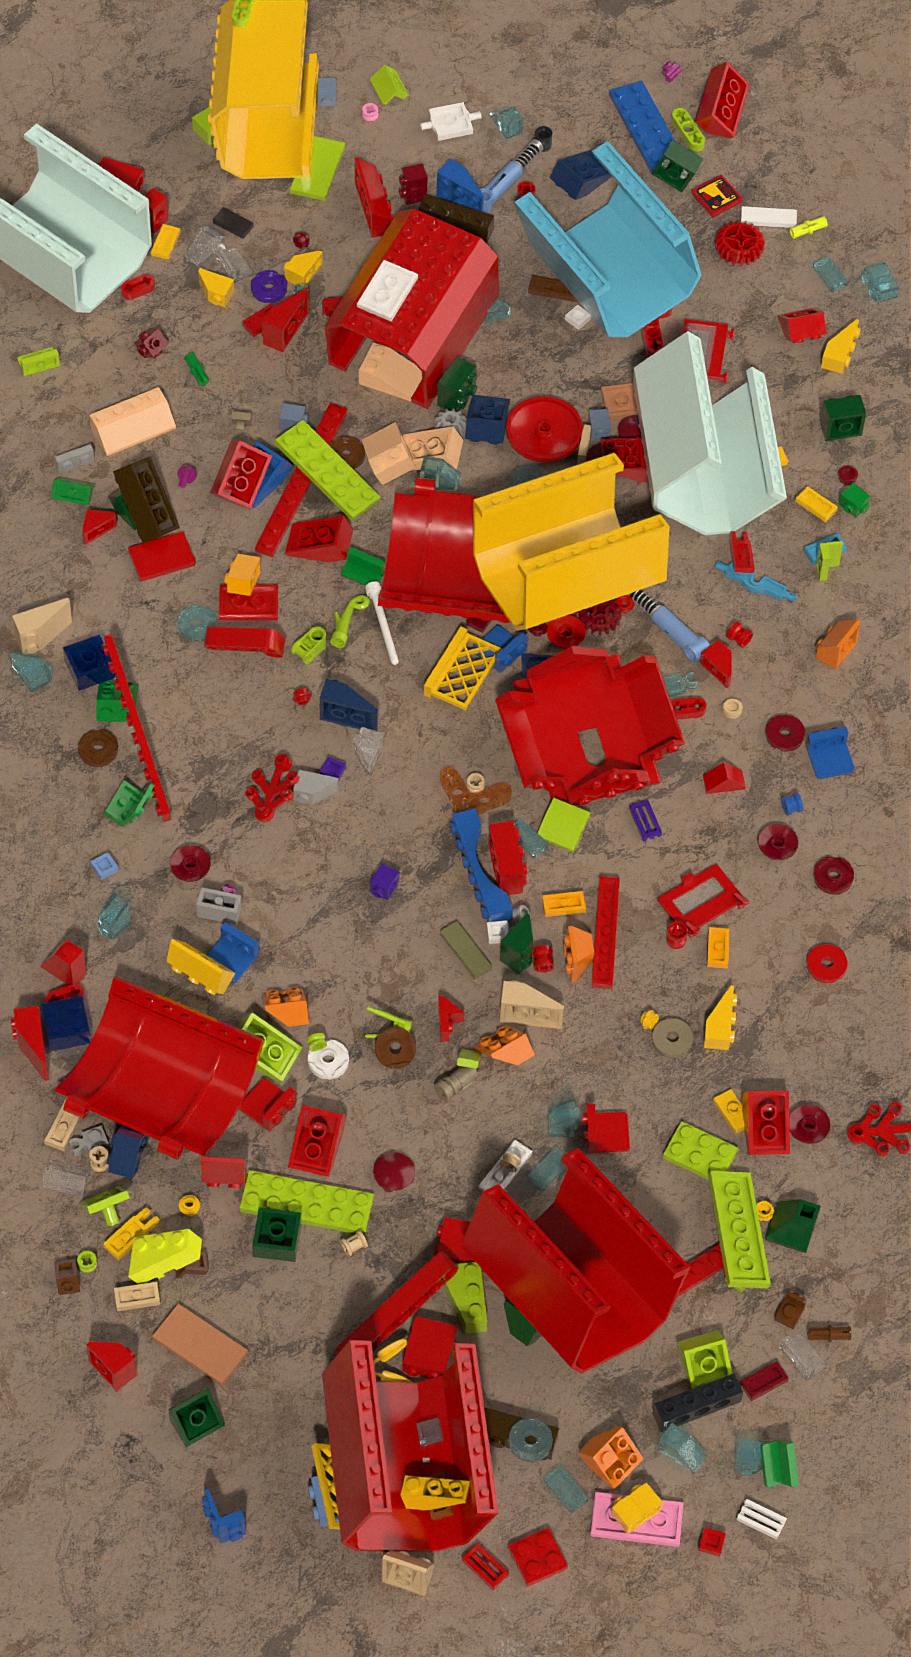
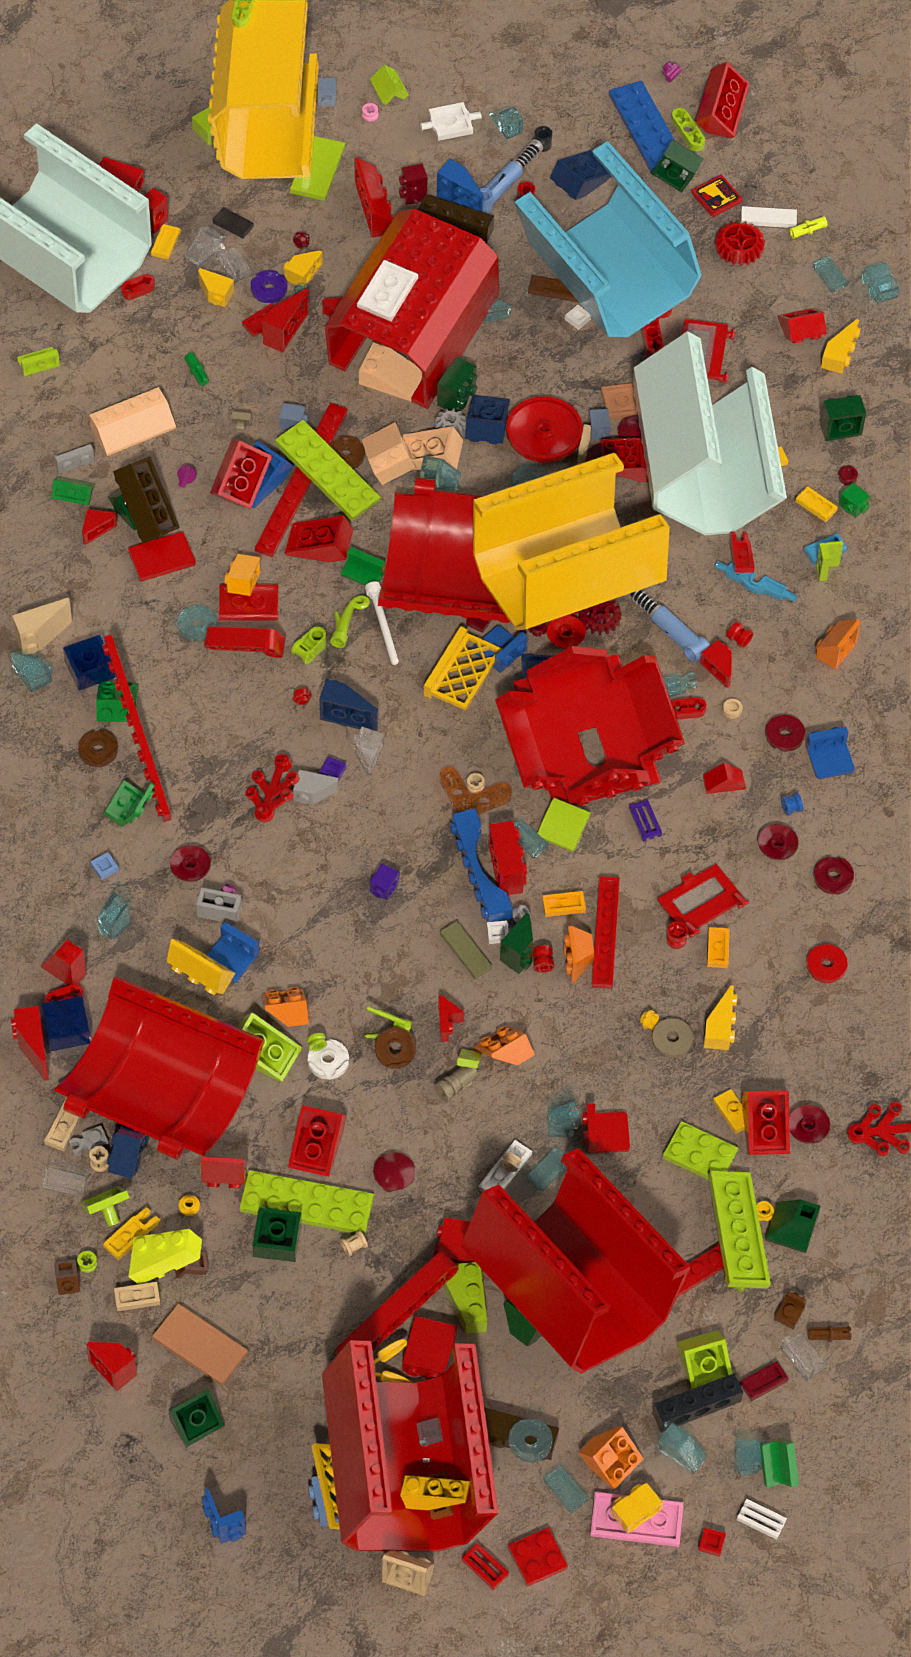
(151, 343): dark red brick -> none
(268, 1104): red bracket -> none
(529, 1007): tan slope -> none
(629, 603): red plate -> none

